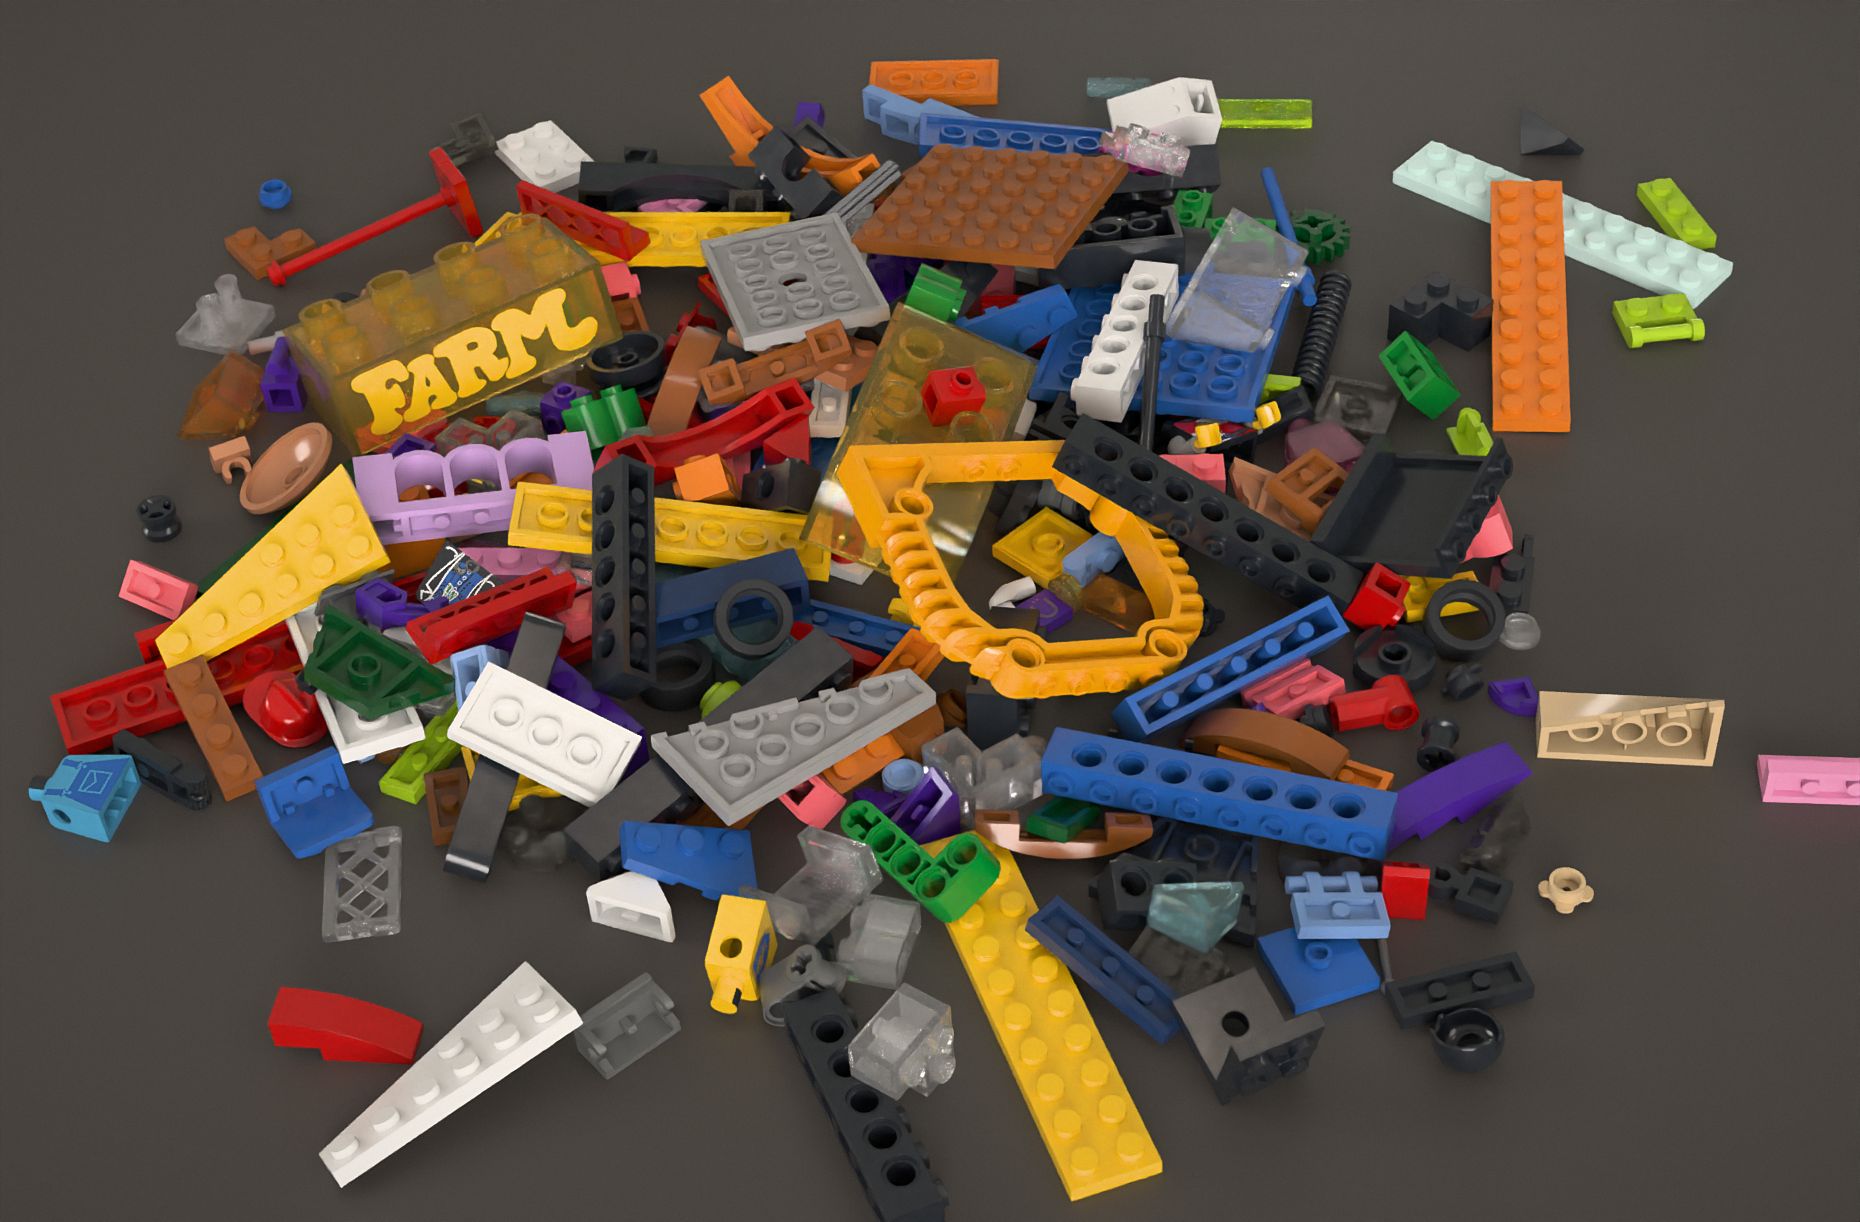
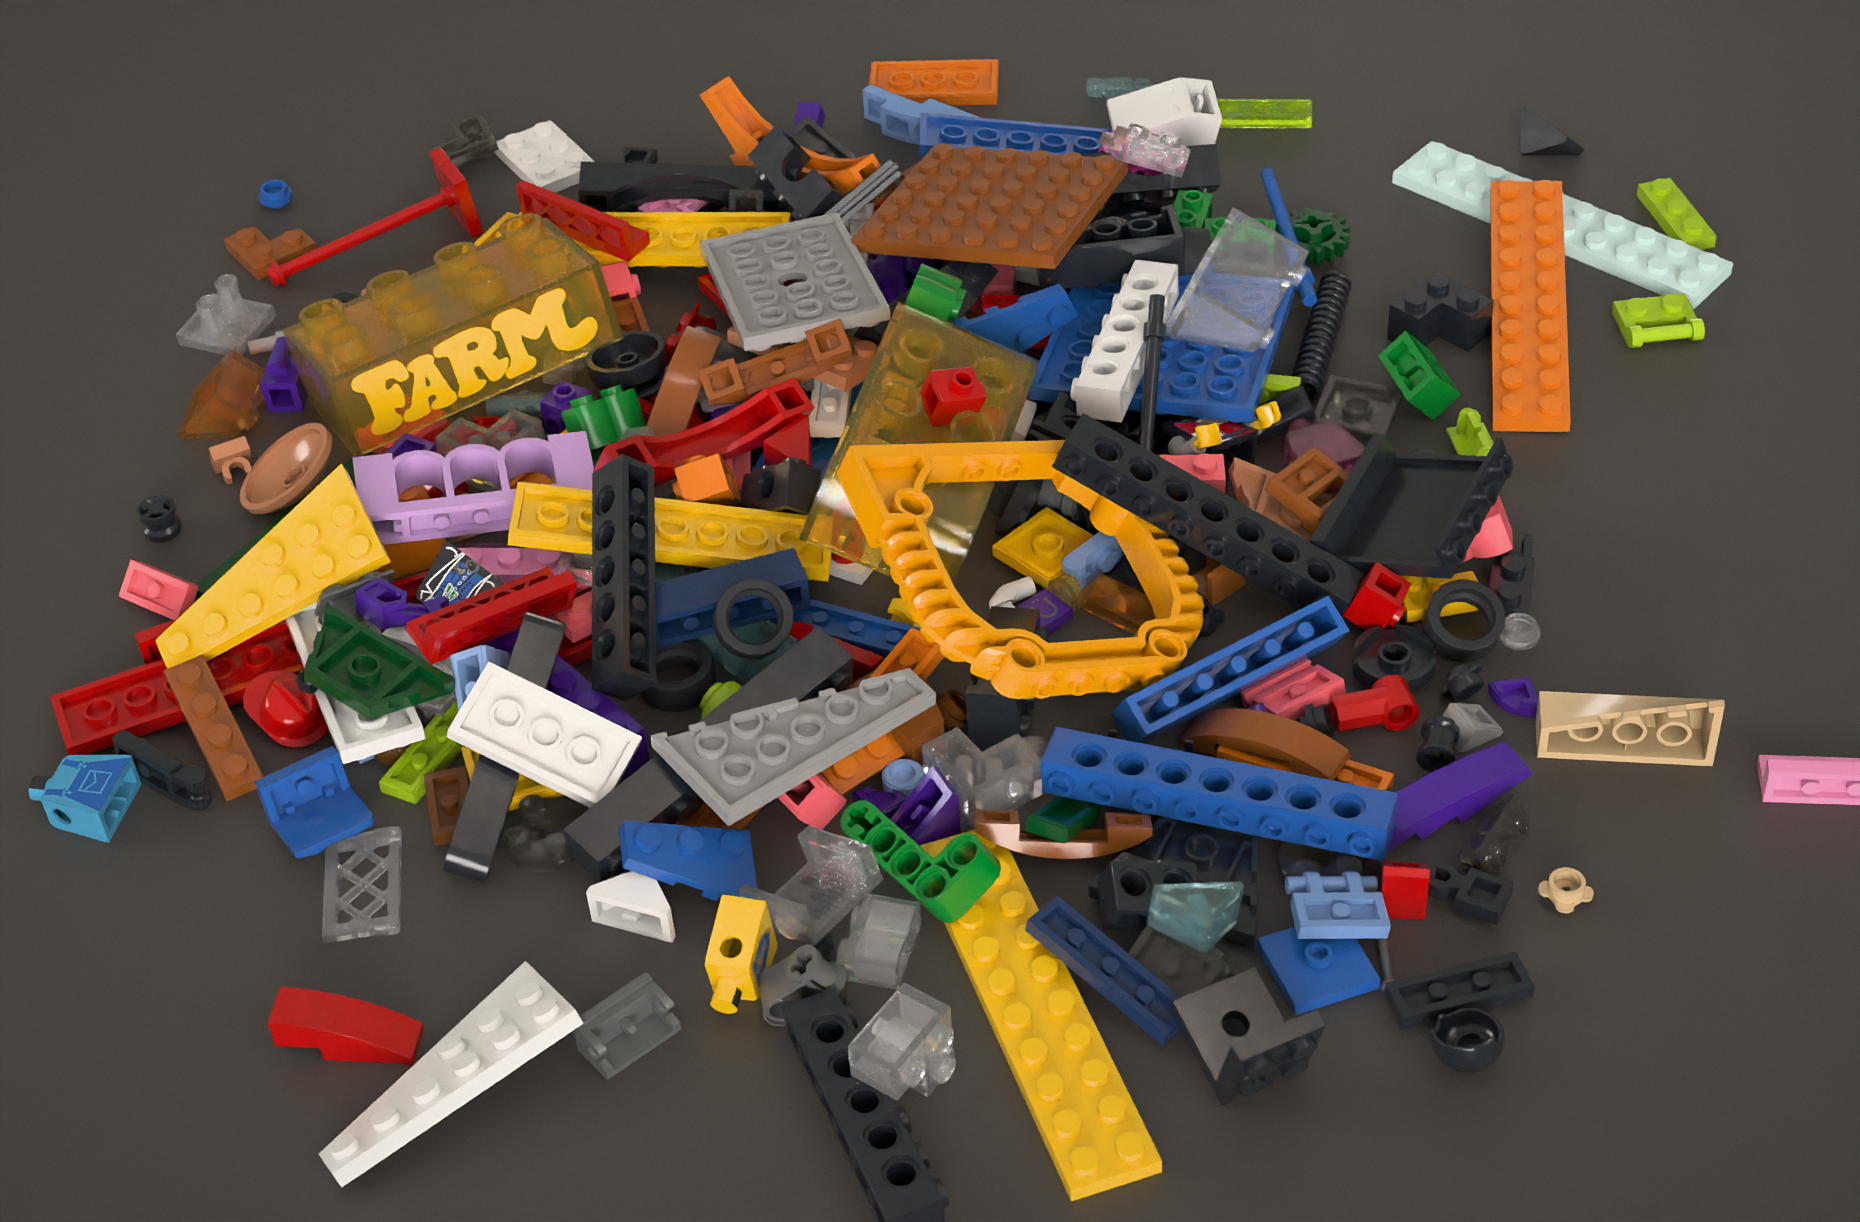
(1217, 581): none -> dark orange panel
(1474, 724): none -> light grey slope

